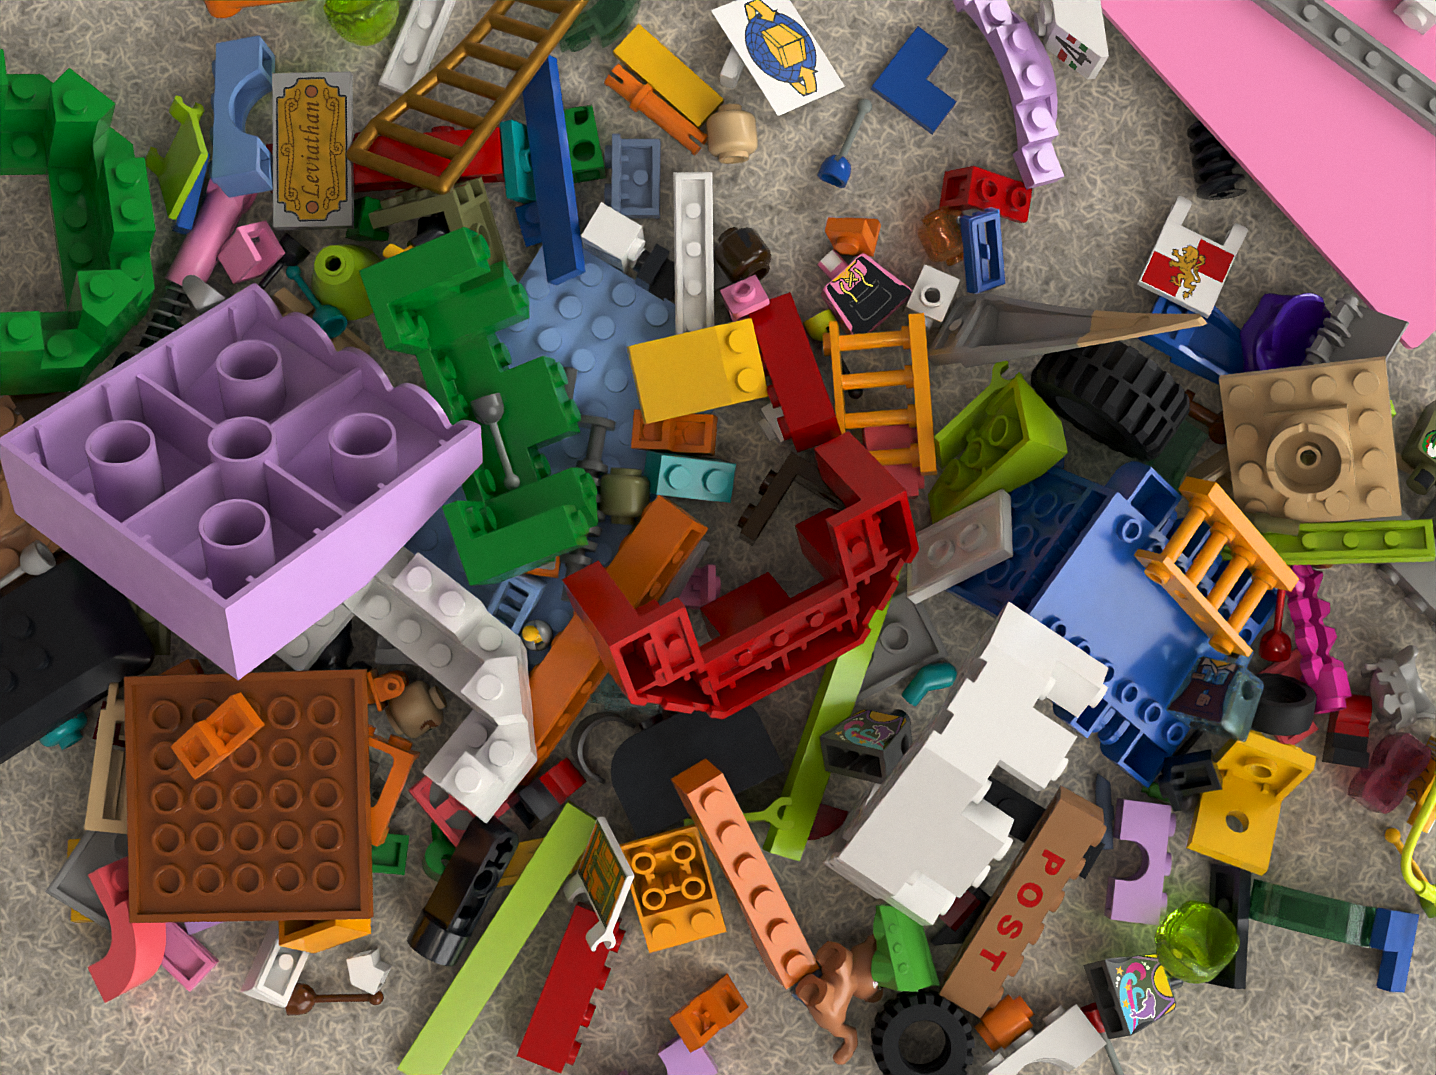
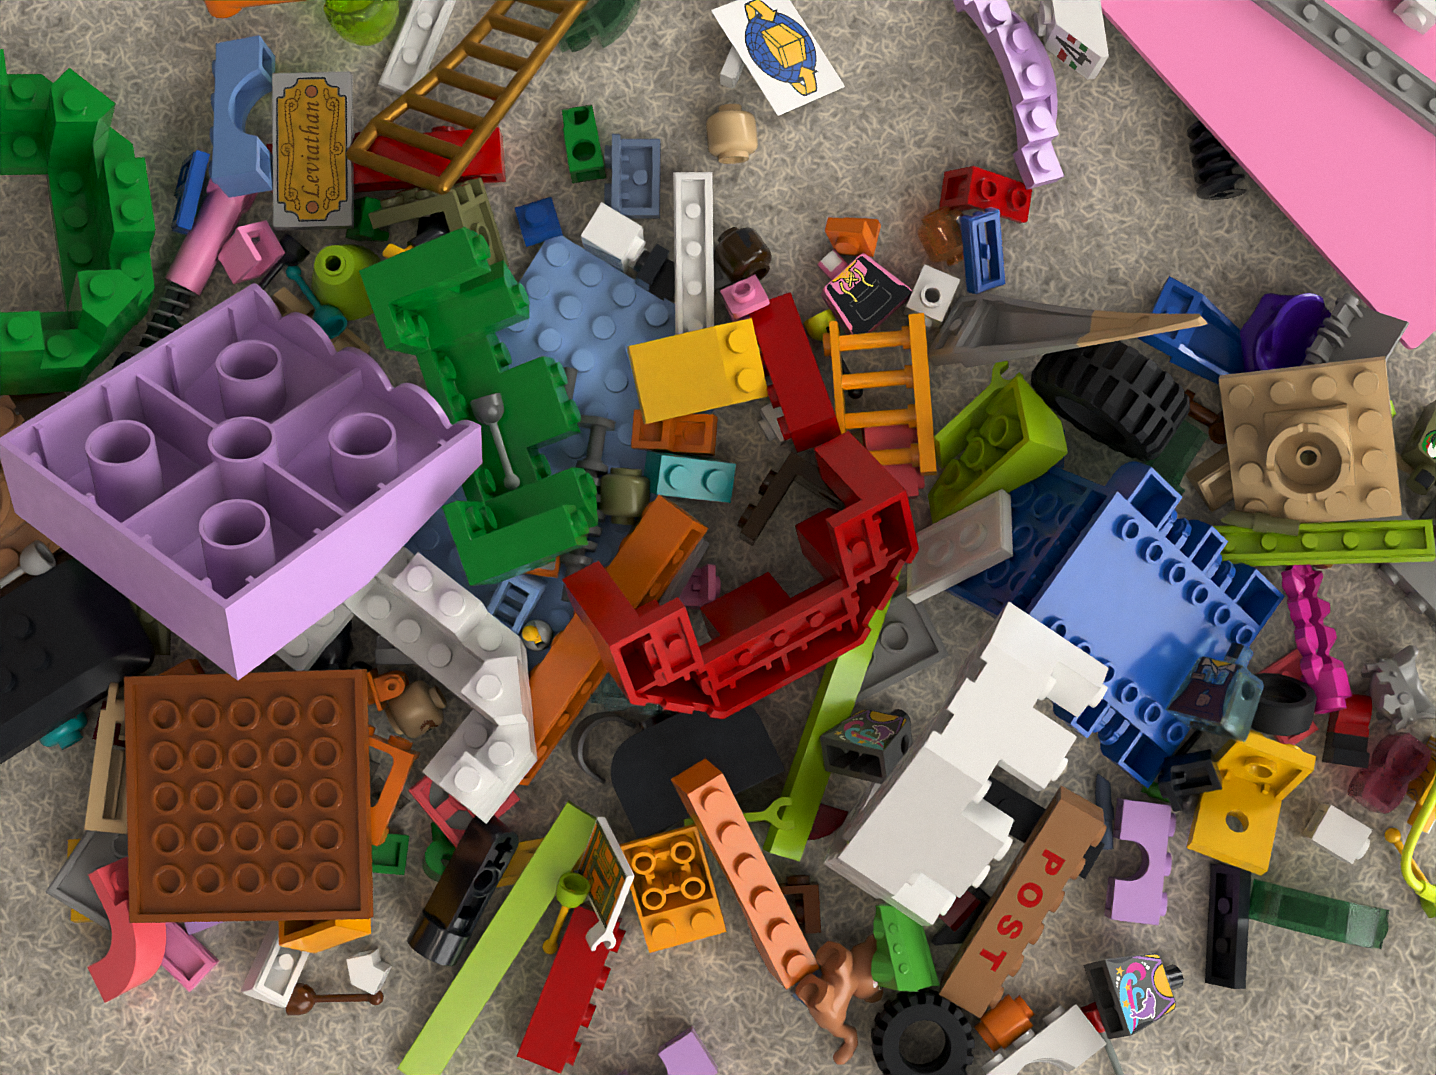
(183, 160): lime flag -> none
(204, 295): flat silver helmet -> none
(217, 735): orange slope -> none
(517, 162): teal plate -> none
(546, 793): leg -> none
(553, 175): blue tile -> none
(570, 892): none -> lime hinge
(657, 110): orange pin -> none
(668, 76): yellow tile -> none
(708, 1013): orange slope -> none
(809, 908): none -> reddish brown bracket
(837, 168): hinge -> none
(906, 82): blue tile -> none
(929, 678): teal arm -> none
(1188, 265): flag -> none
(1196, 942): clear neon green piece -> none
(1248, 549): light orange fence -> none
(1276, 644): red hinge -> none
(1337, 833): none -> white brick
(1395, 935): blue tile -> none

